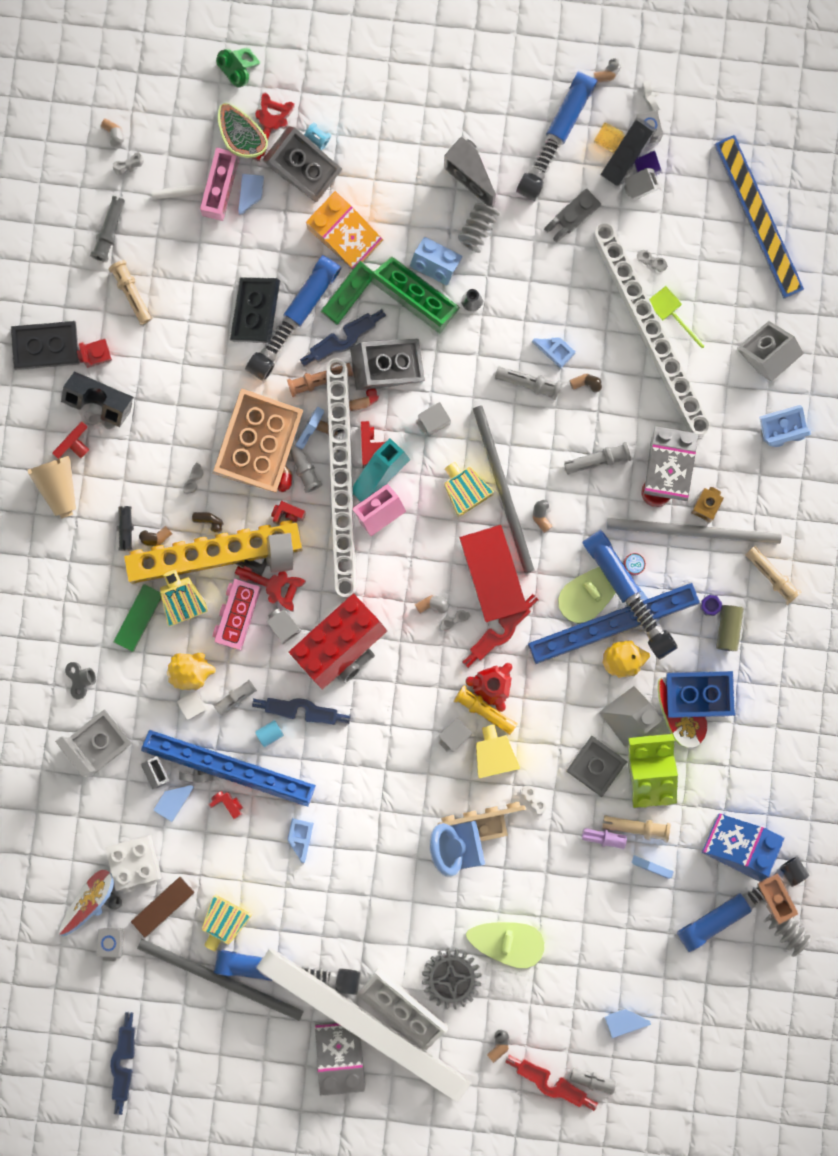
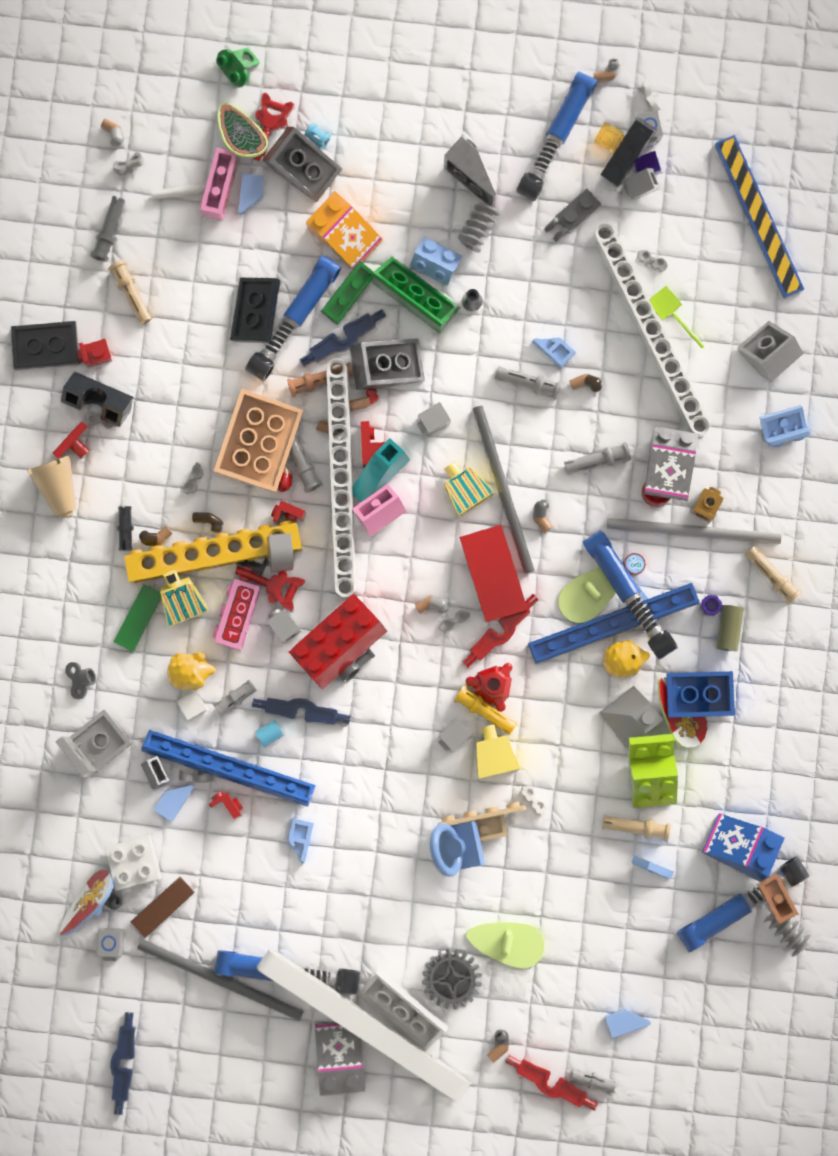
(223, 922): torso -> none
(310, 427): light blue tile -> none
(596, 766): dark grey tile -> none
(605, 838): lavender axle -> none

